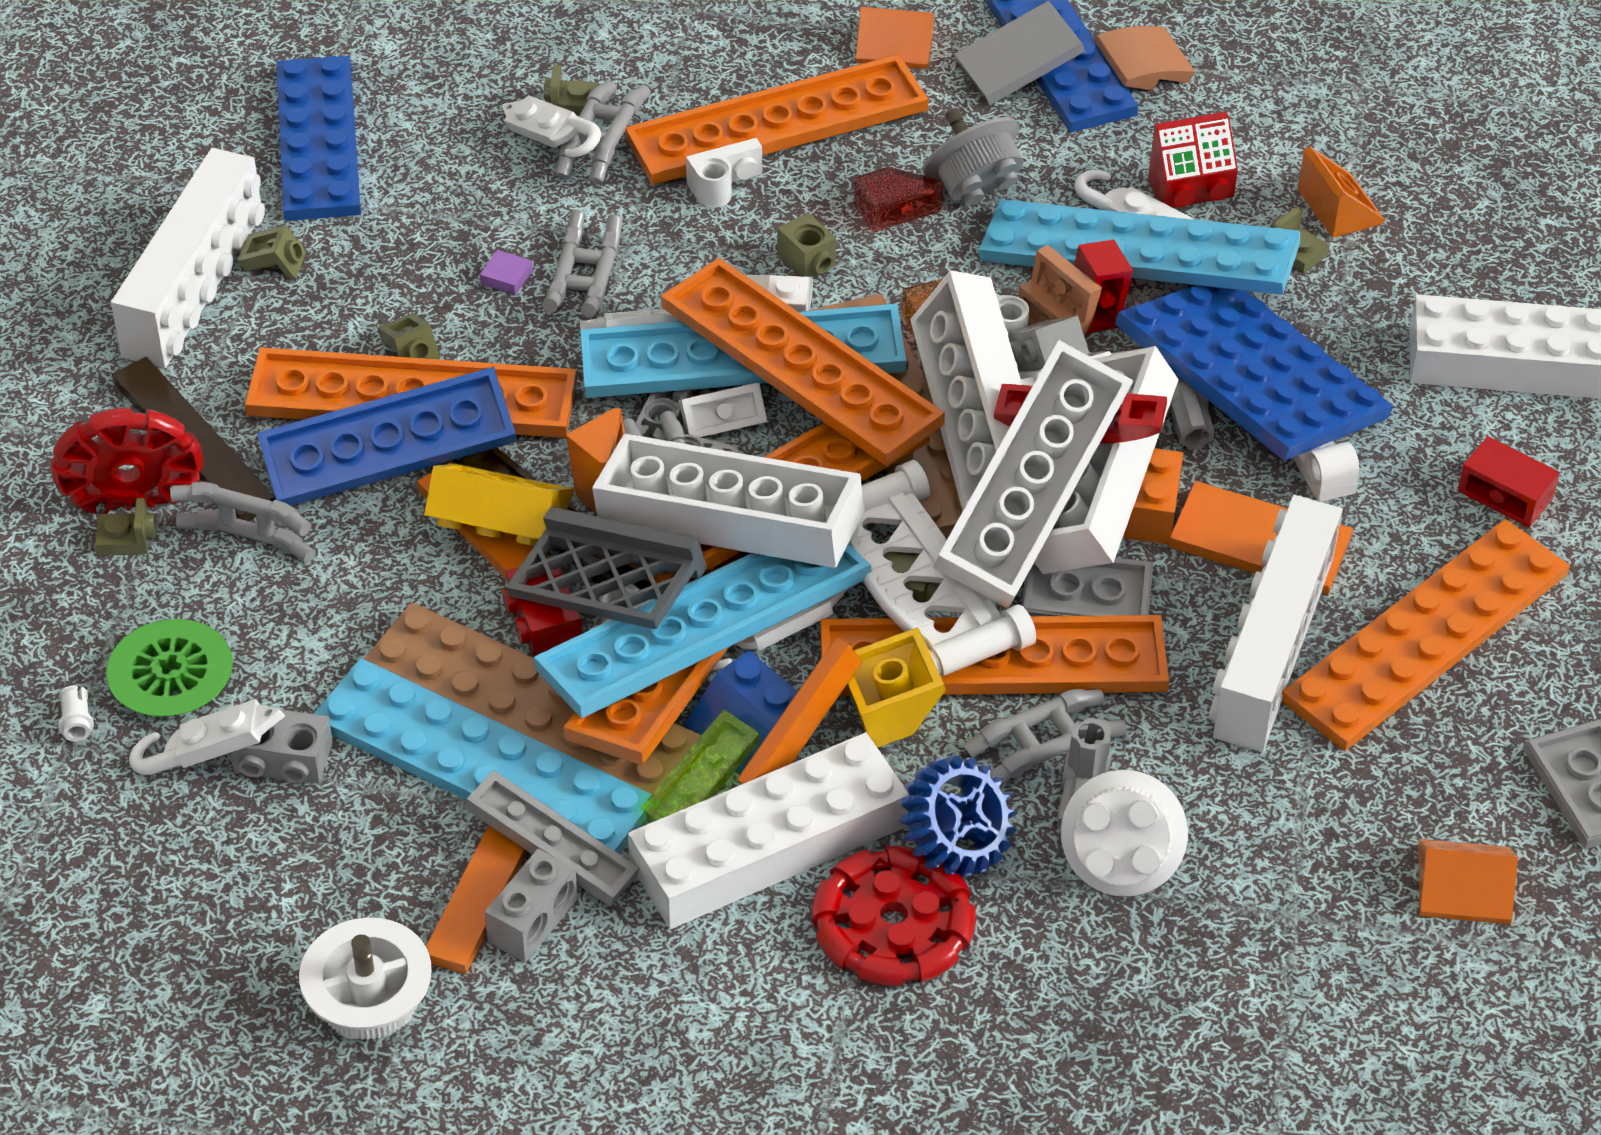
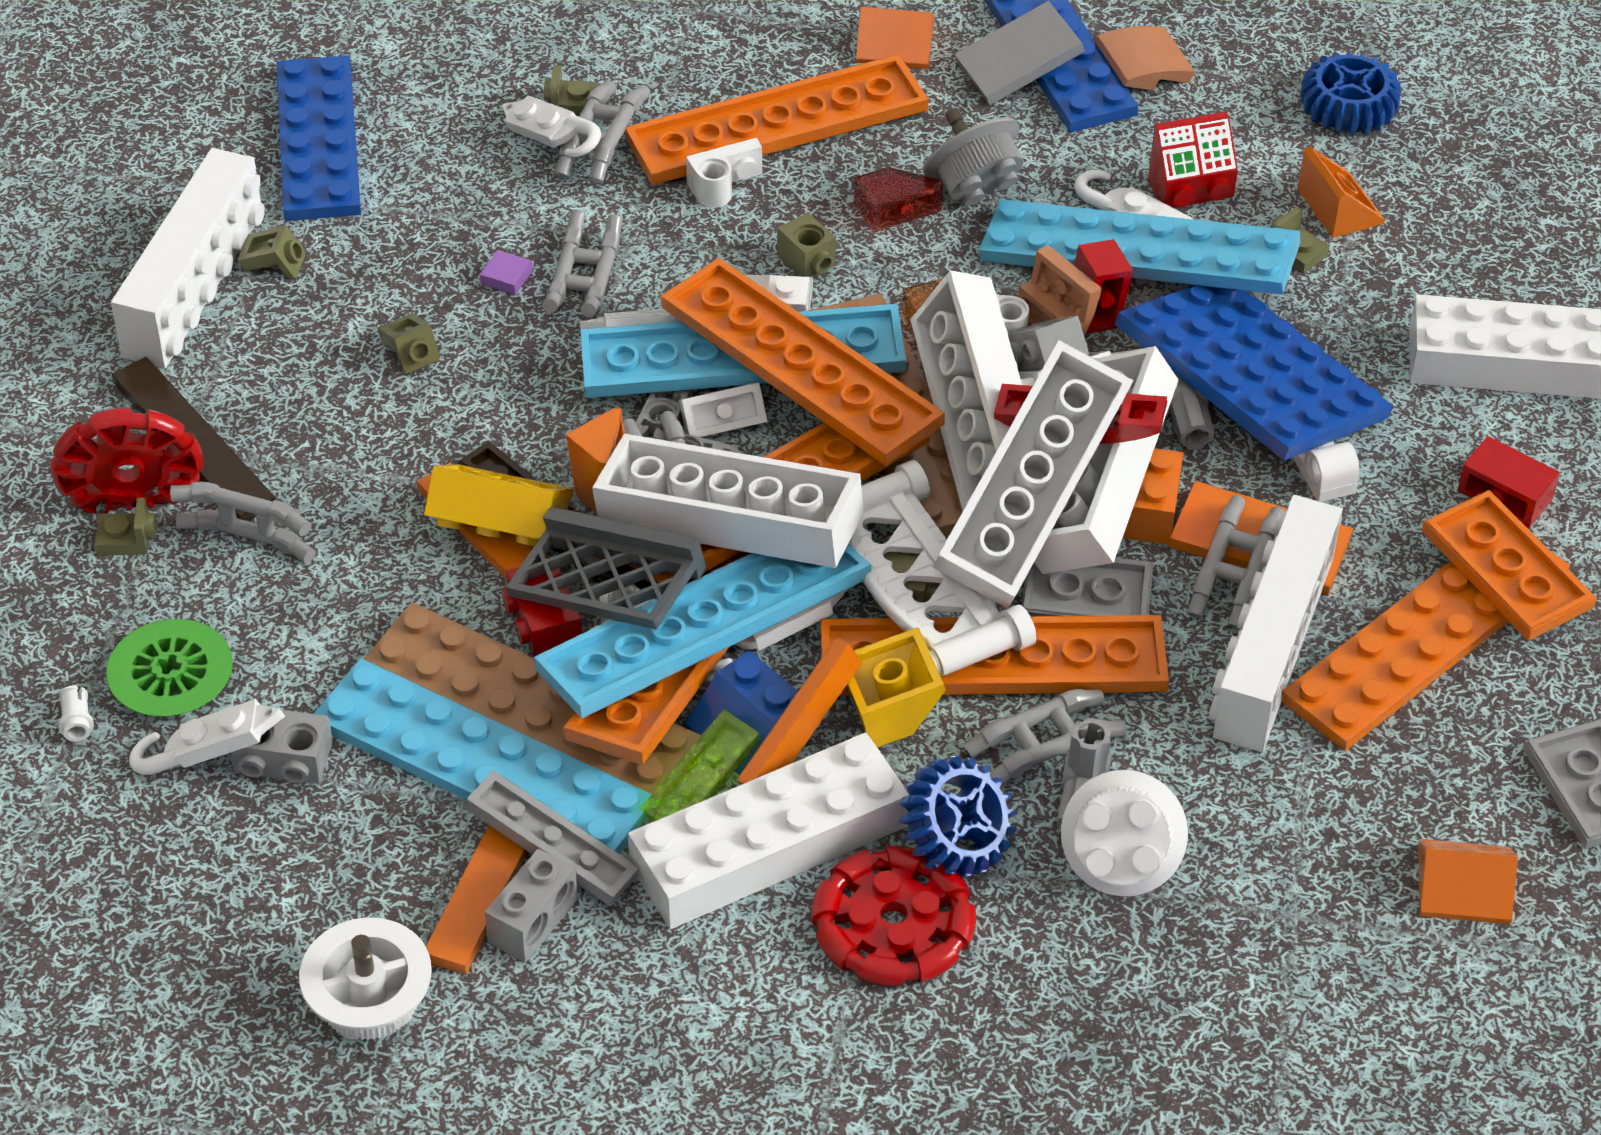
(319, 382): orange plate -> none
(387, 437): blue plate -> none
(1213, 564): none -> light grey piece
(1350, 93): none -> blue gear
(1509, 565): none -> orange tile

